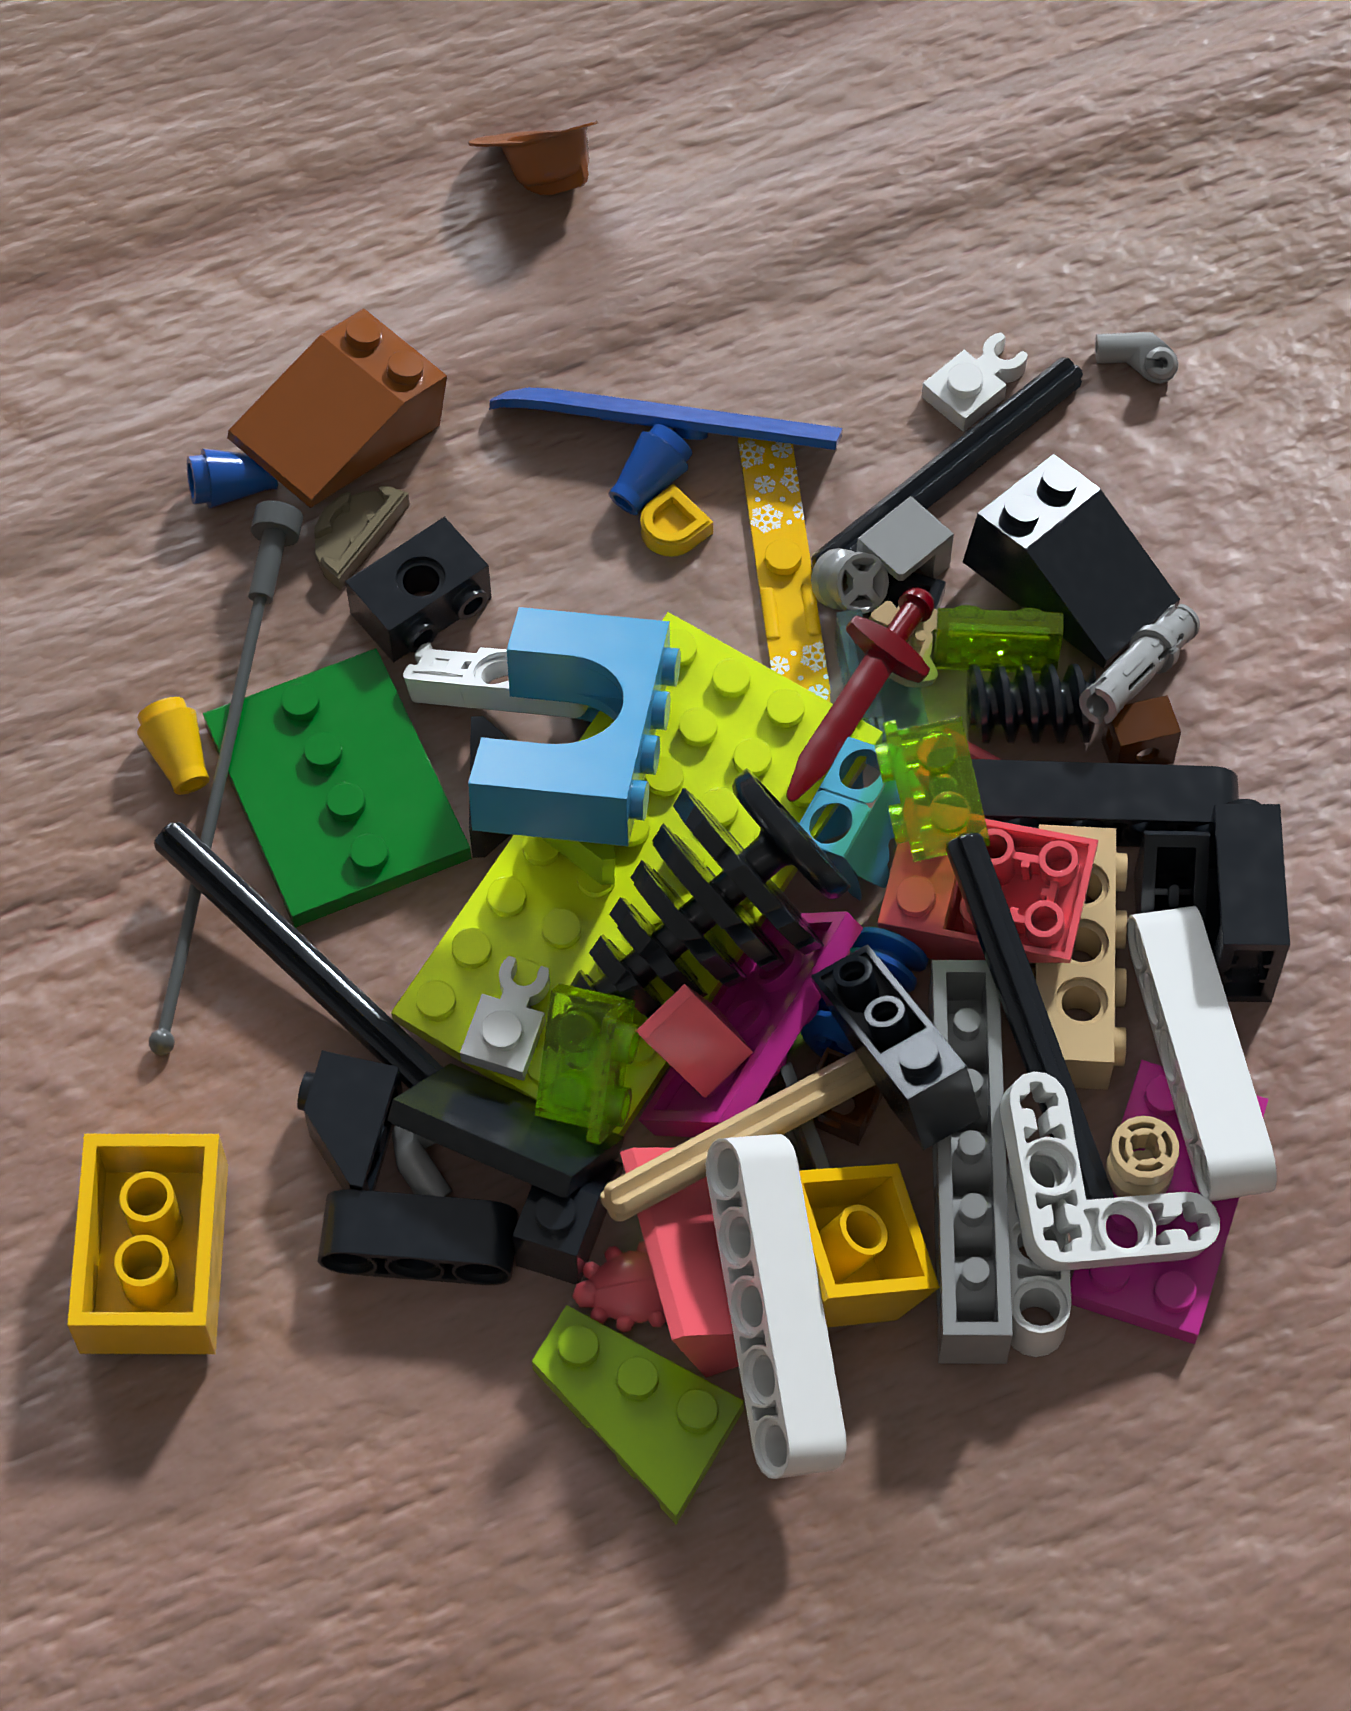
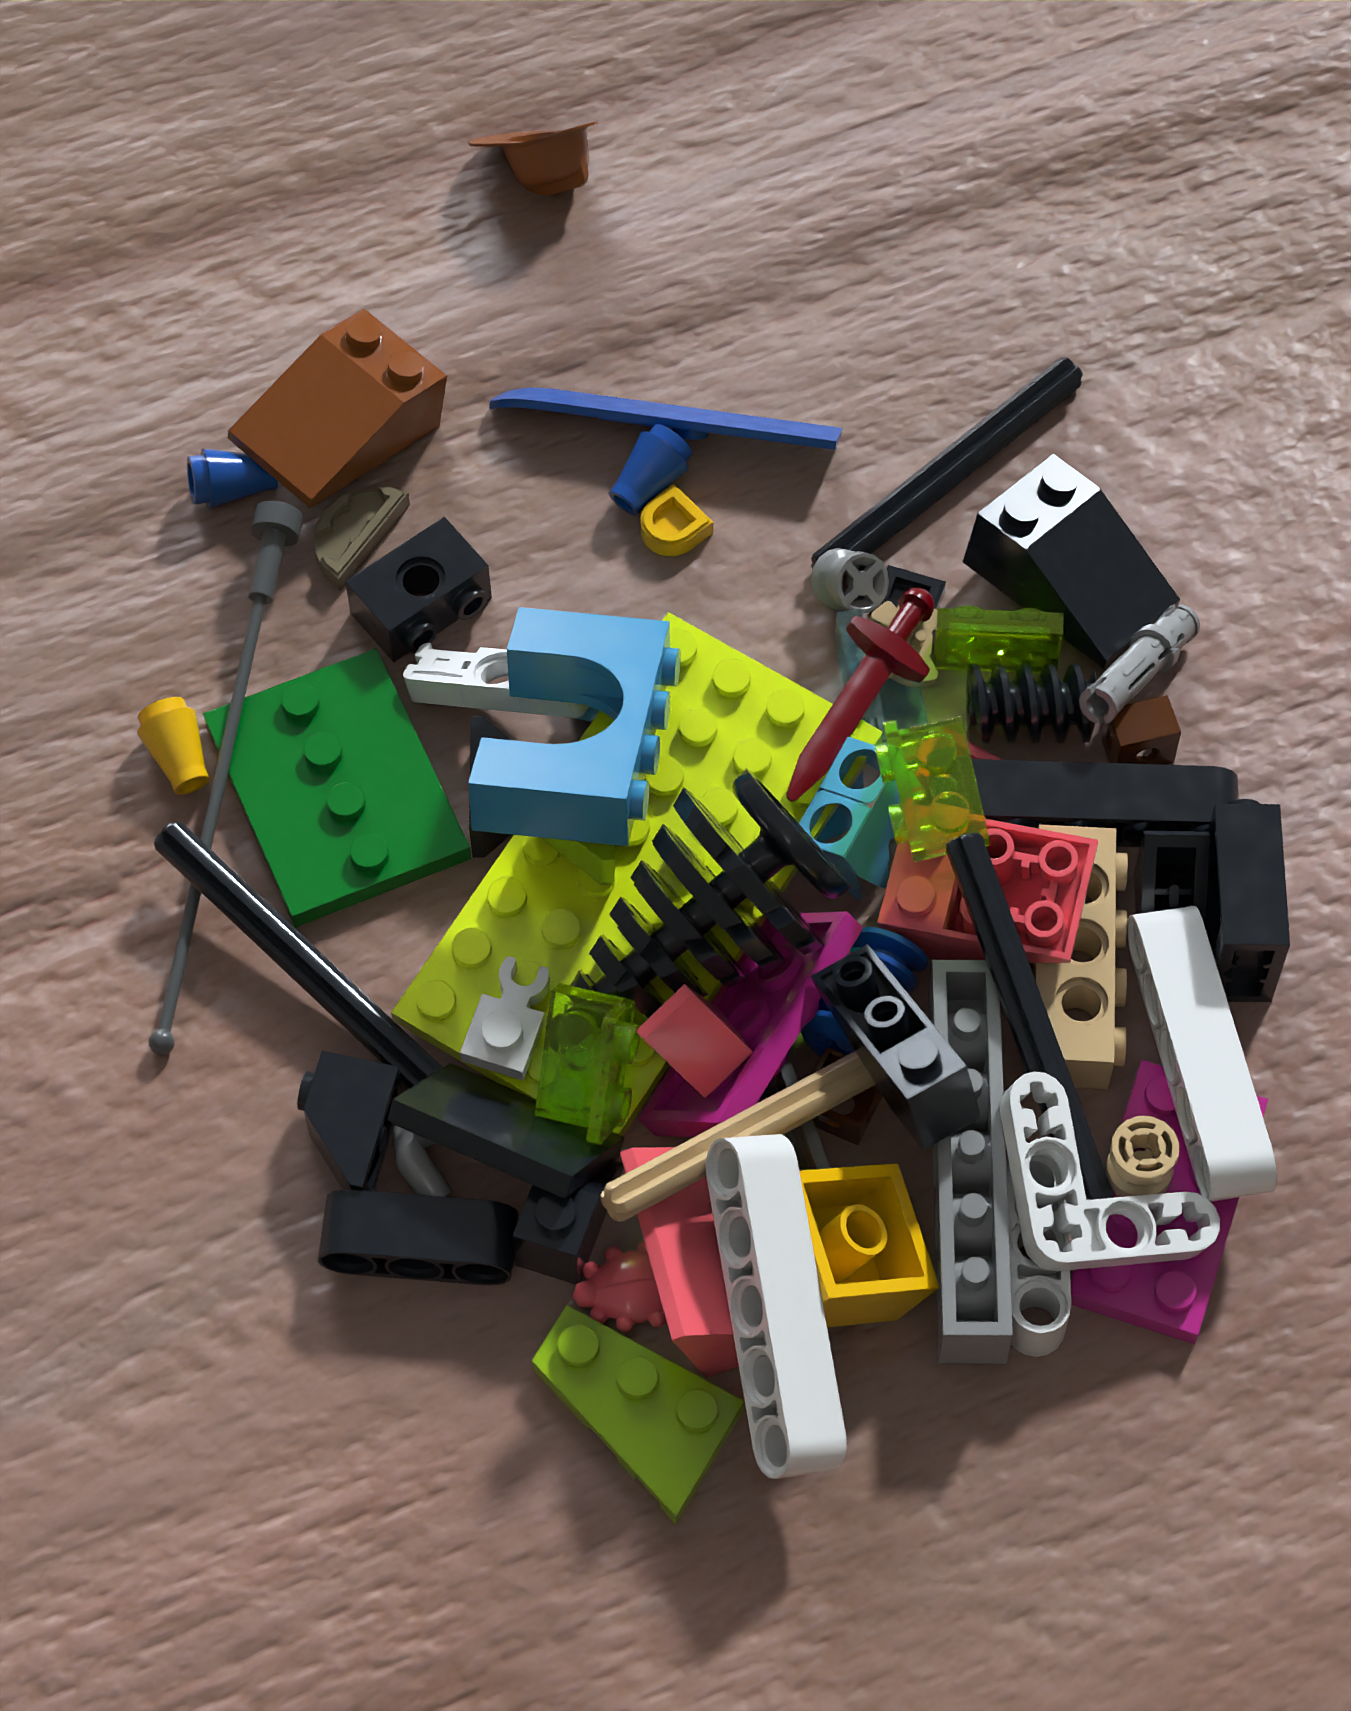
(148, 1244): yellow brick -> none
(783, 564): yellow piece -> none
(909, 541): light grey panel -> none
(972, 387): white plate -> none
(1141, 351): light grey arm -> none

